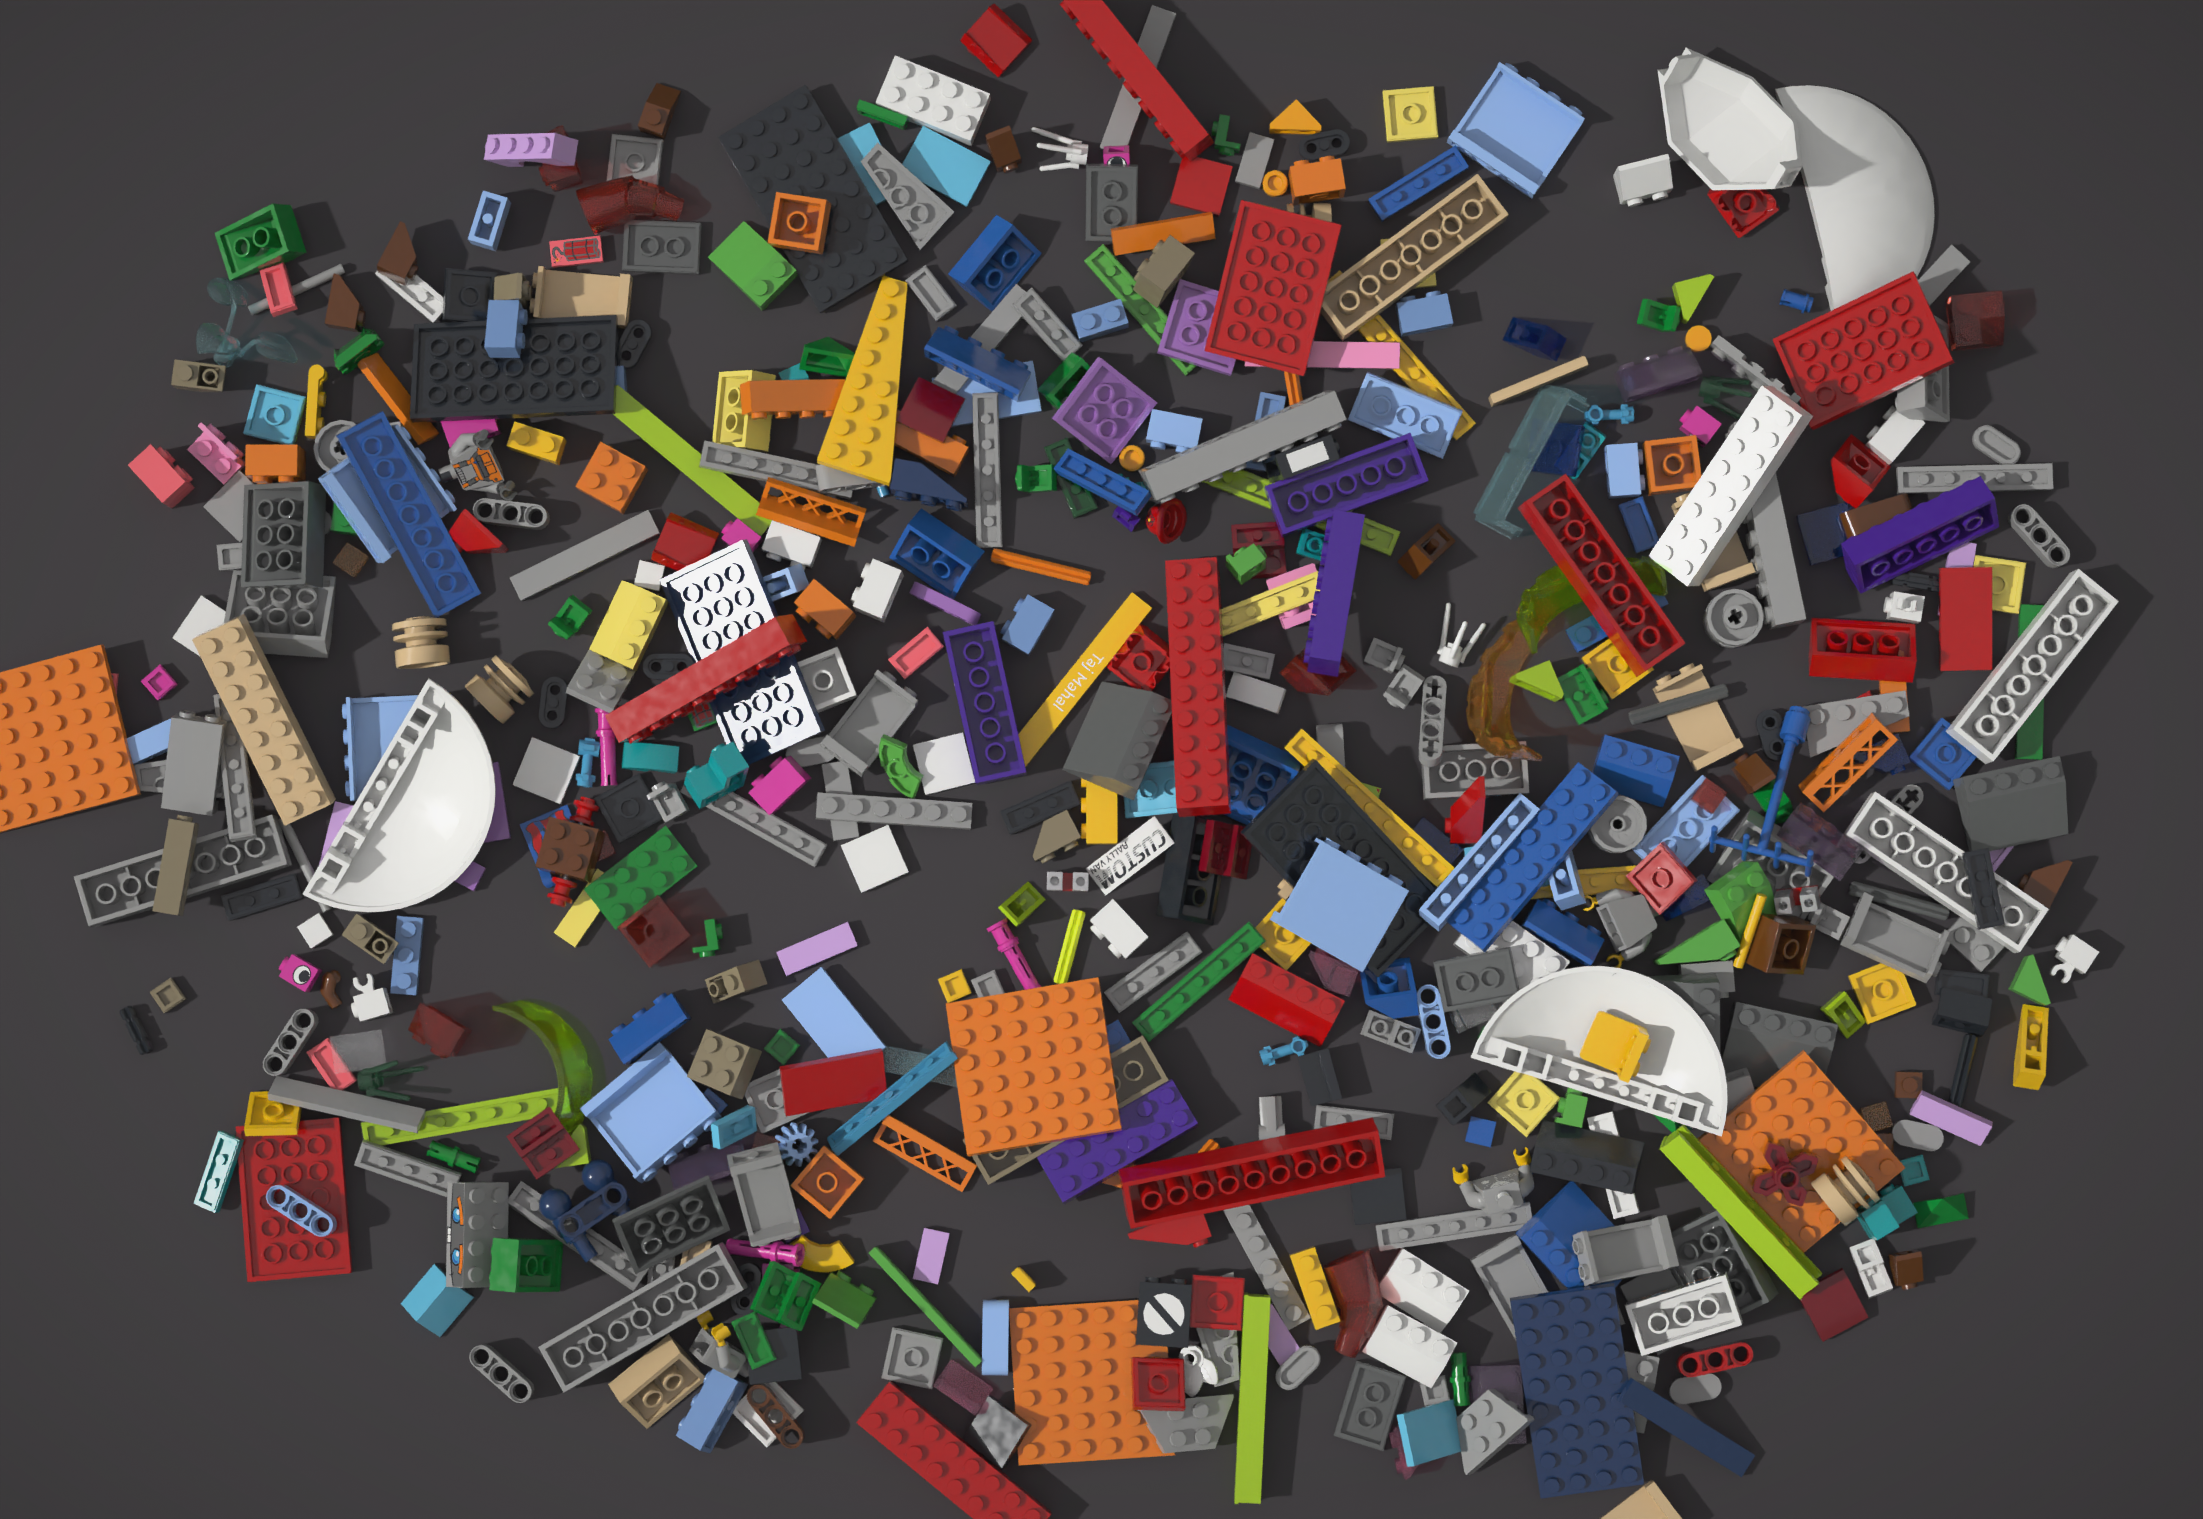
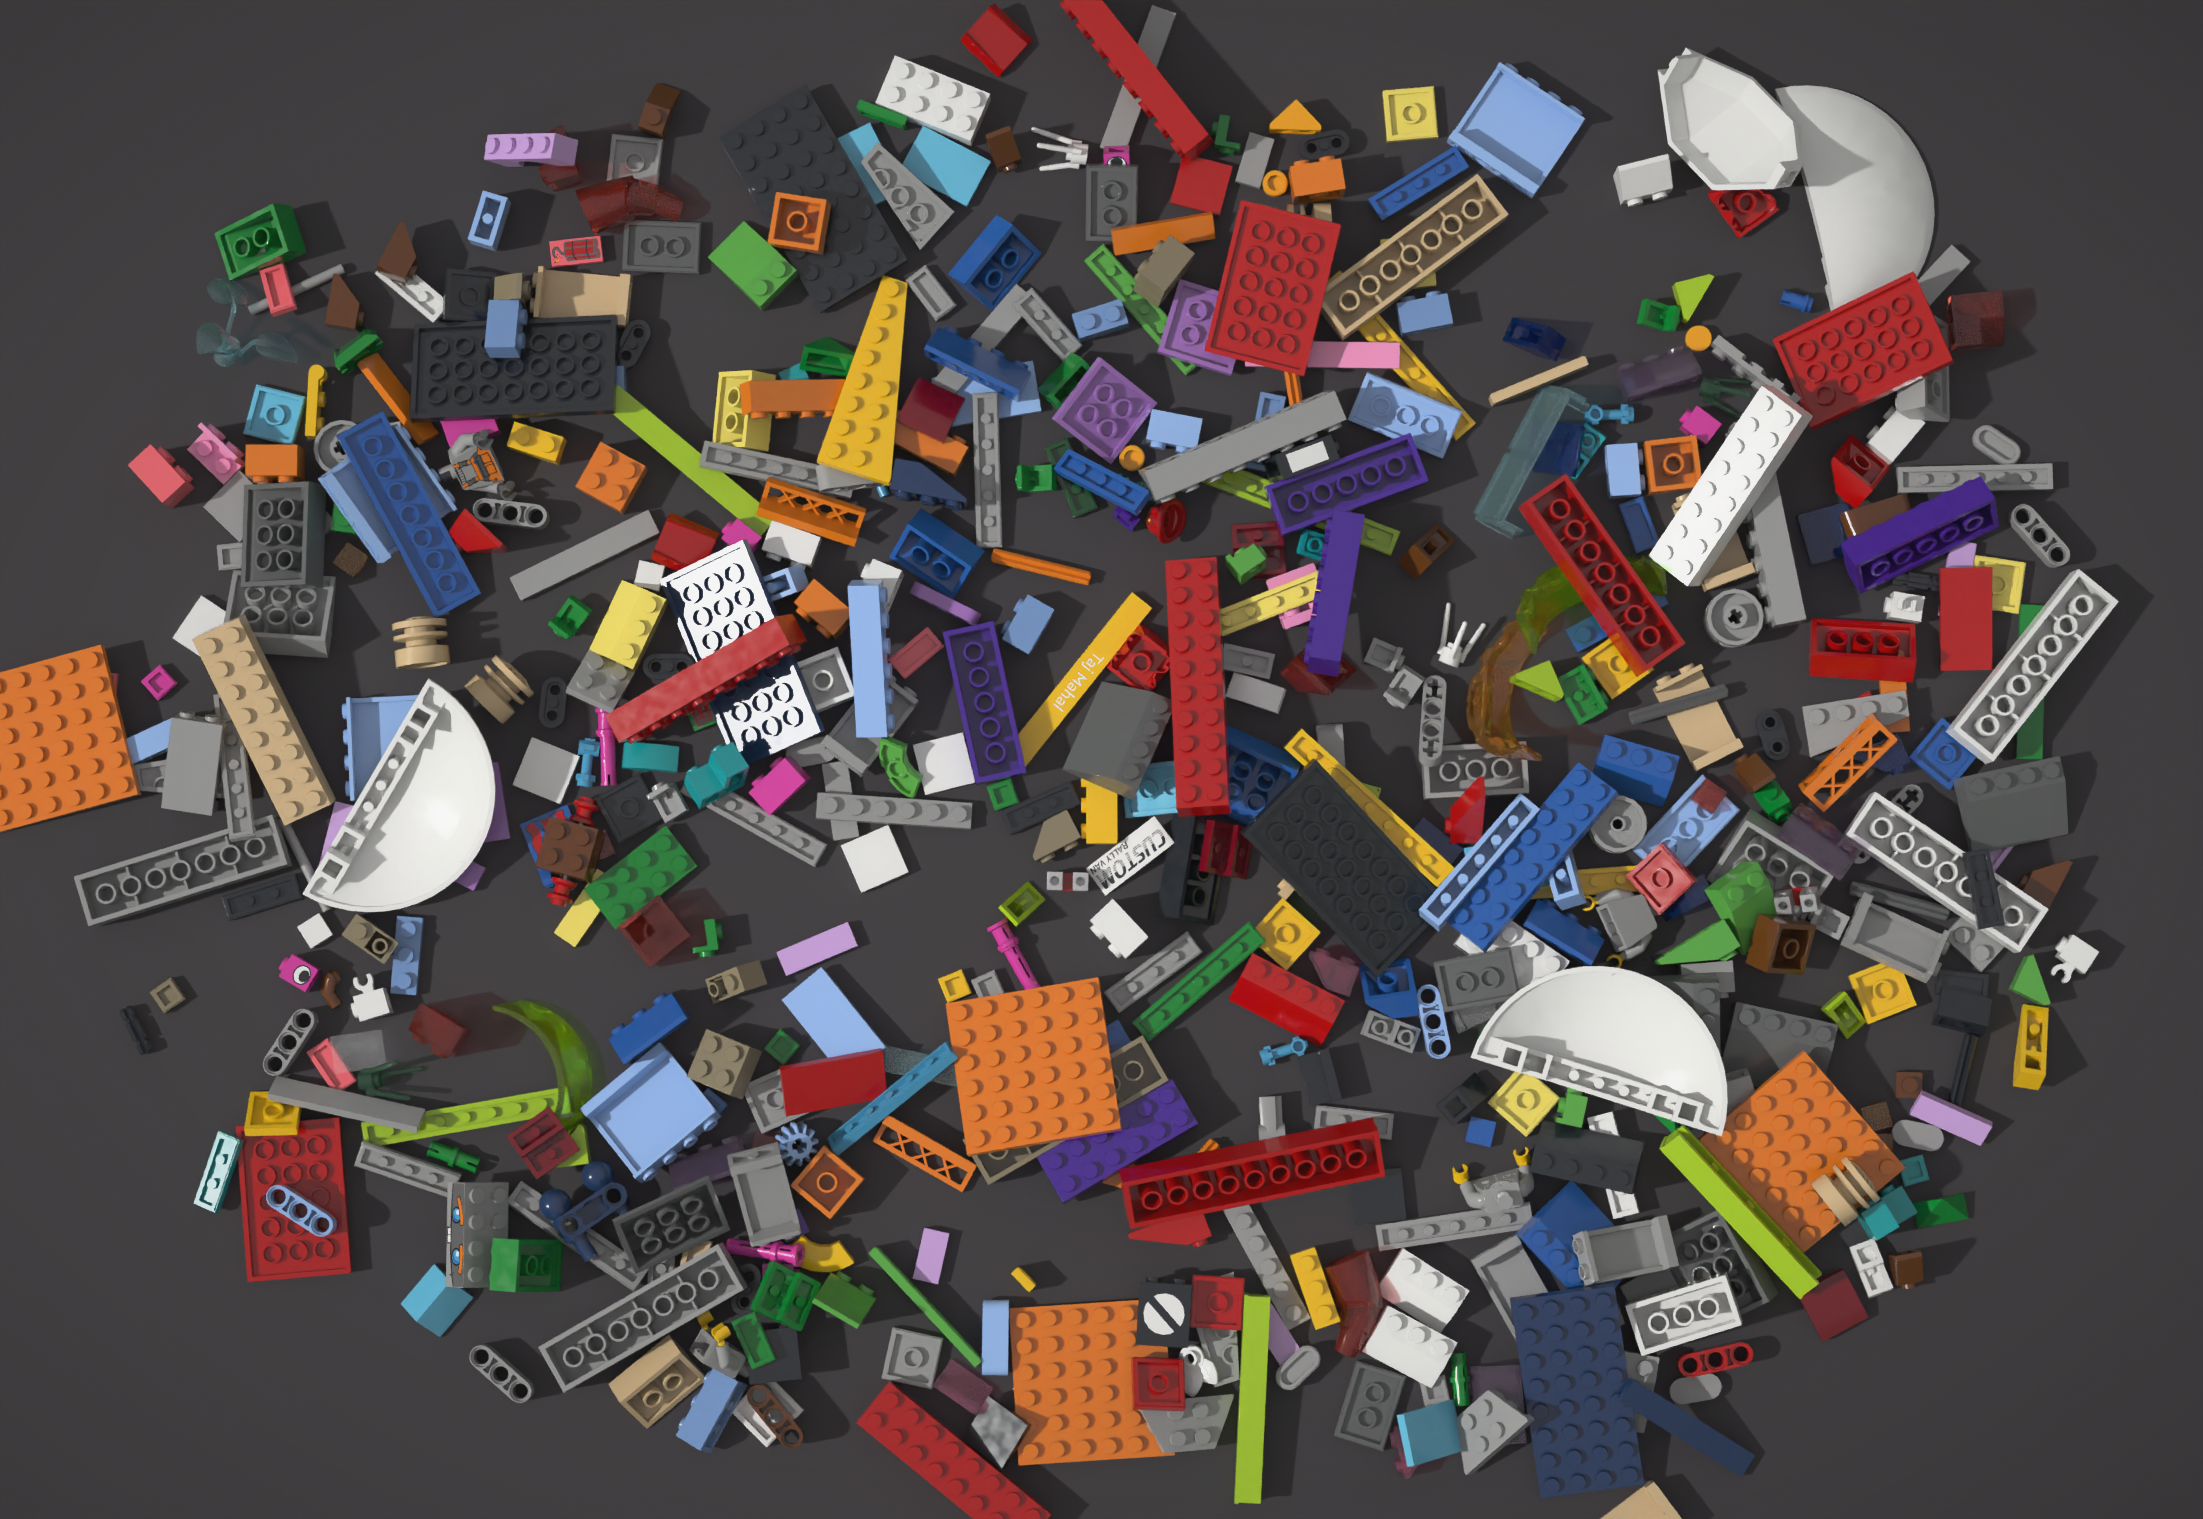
(176, 866): dark tan brick -> none
(198, 376): dark tan slope -> none
(733, 1127): medium azure plate -> none
(869, 658): none -> light blue brick
(1002, 794): none -> green tile
(1069, 946): neon yellow axle -> none
(1342, 904): light blue panel -> none
(1615, 1045): yellow bracket -> none
(1750, 930): yellow bar -> none
(1772, 1180): dark red plant -> none
(1793, 733): blue piece -> none

